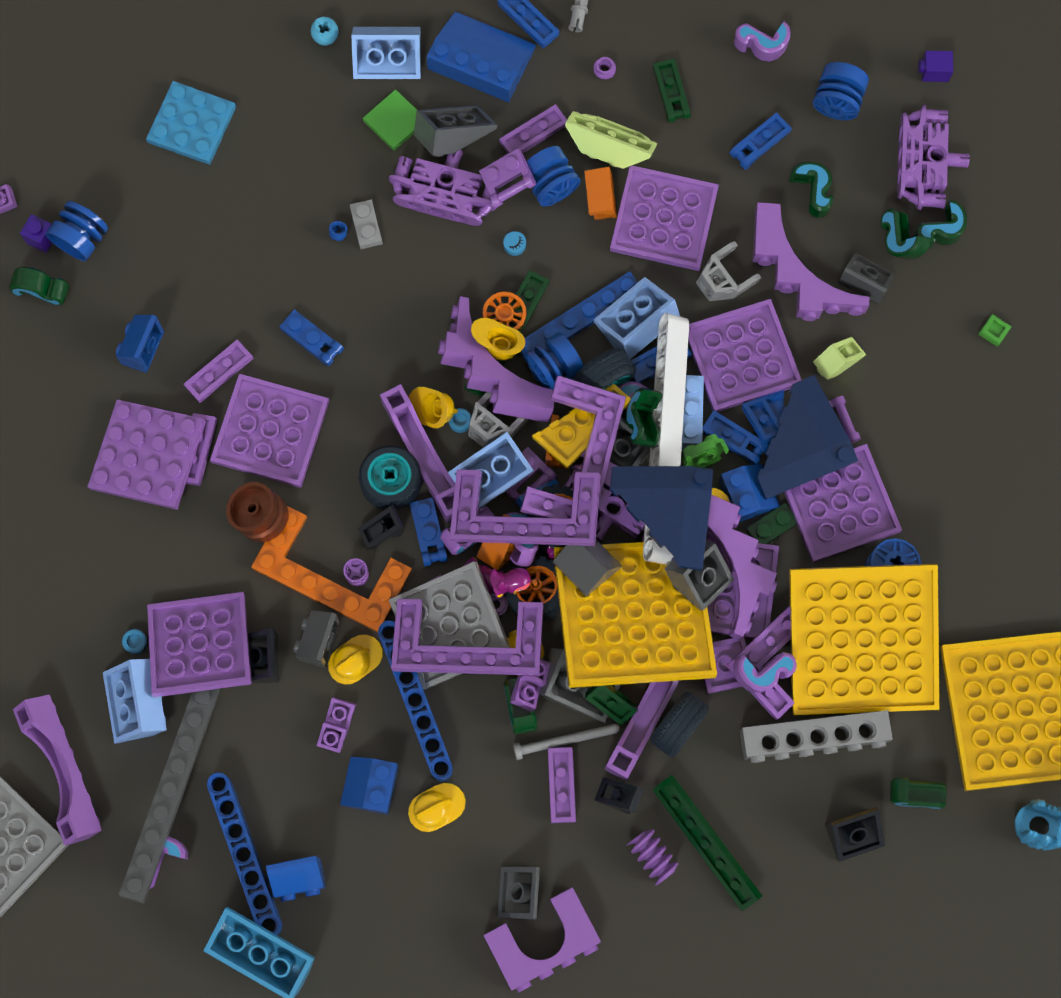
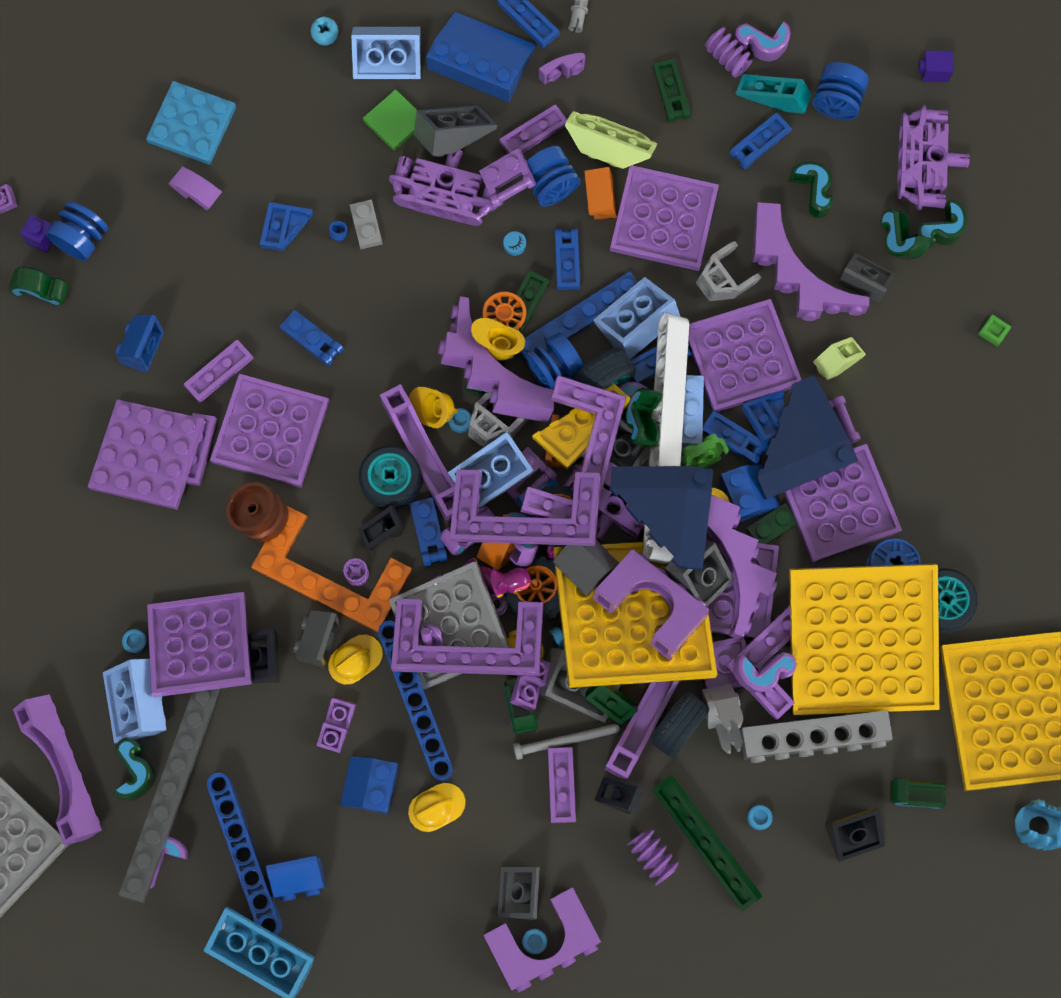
(140, 770): none -> dark green animal
(196, 187): none -> medium lavender slope
(283, 225): none -> blue wing
(431, 636): none -> medium lavender plate
(534, 941): none -> dark azure tile
(557, 636): none -> dark azure tile
(567, 65): none -> medium lavender slope
(567, 260): none -> blue plate
(604, 62): medium lavender plate -> none
(637, 574): none -> medium lavender arch
(724, 715): none -> light grey piece
(727, 53): none -> medium lavender piece
(759, 817): none -> dark azure tile
(776, 92): none -> teal slope
(960, 599): none -> wheel

